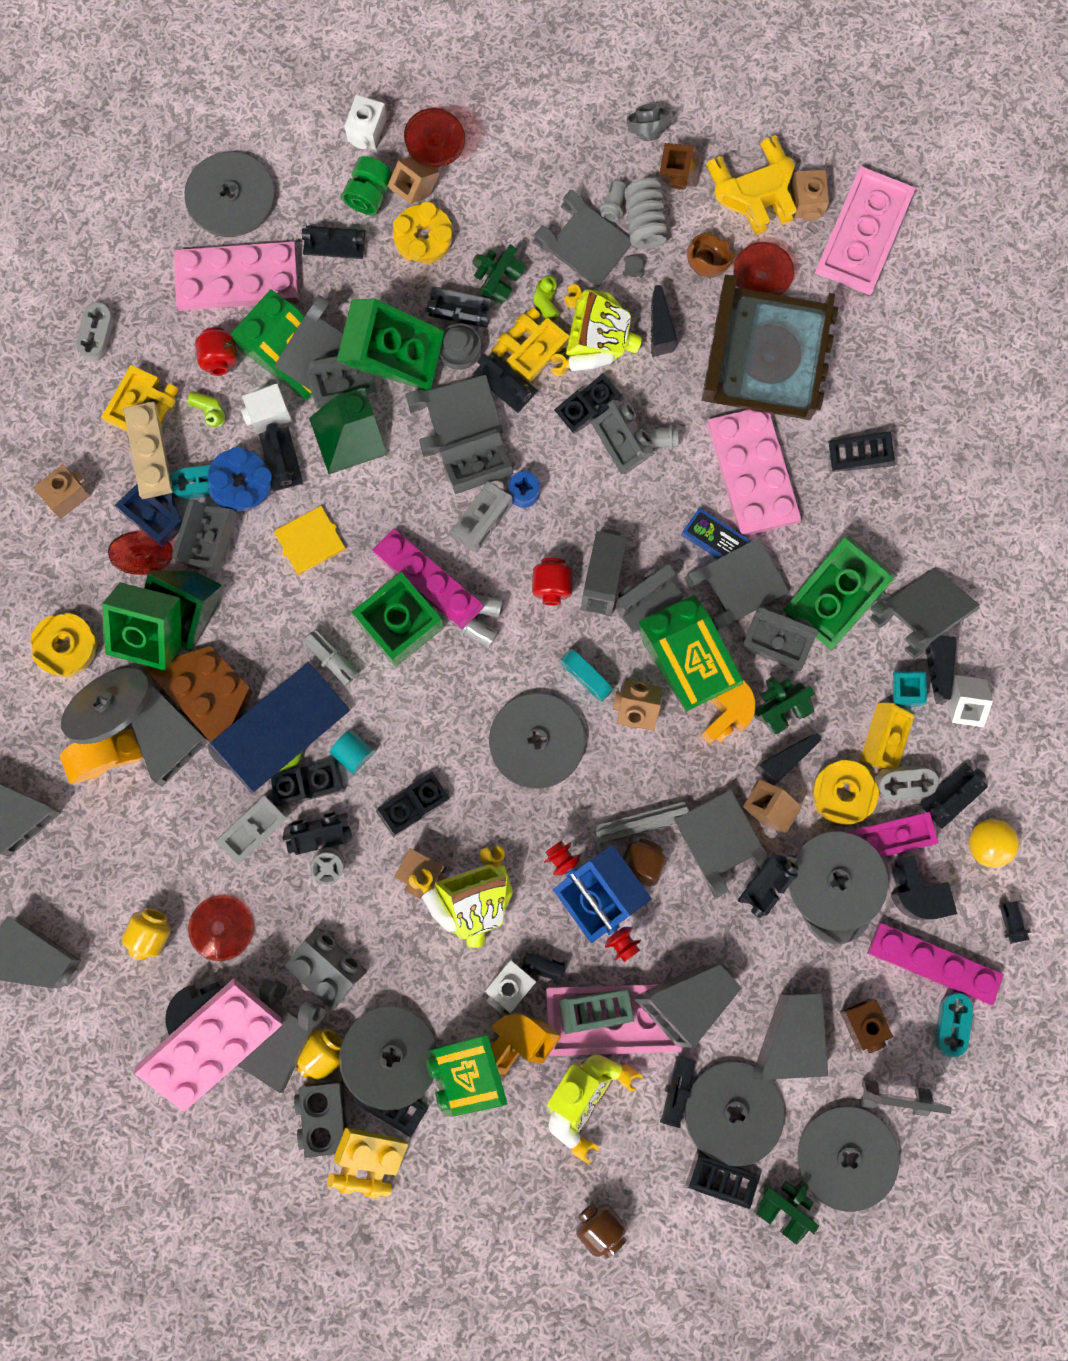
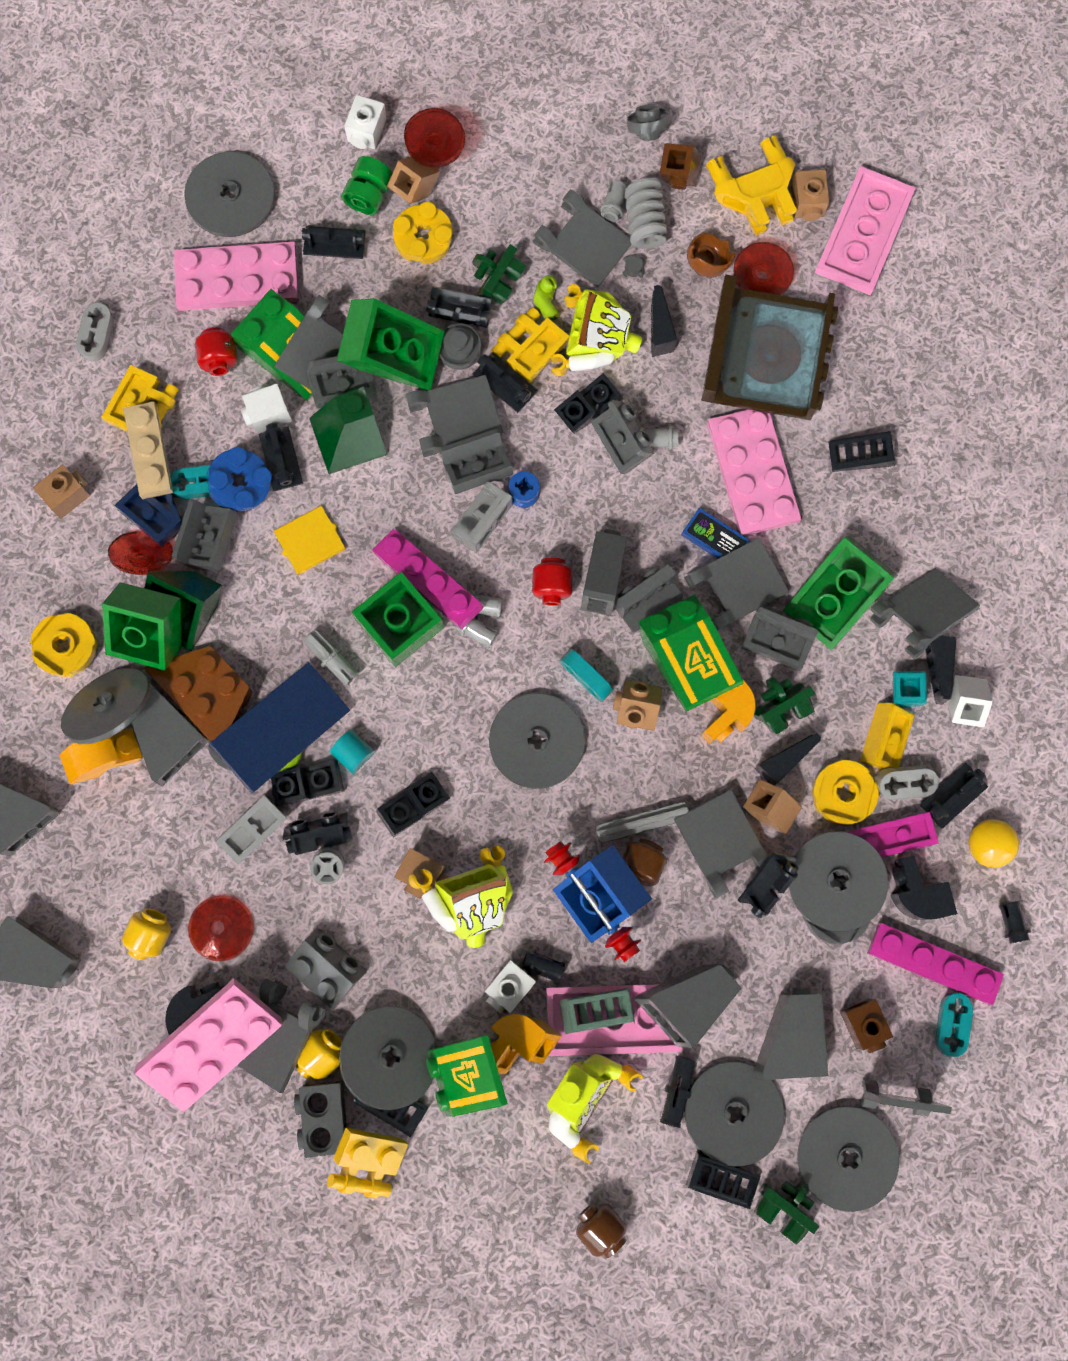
(211, 408): lime arm -> none

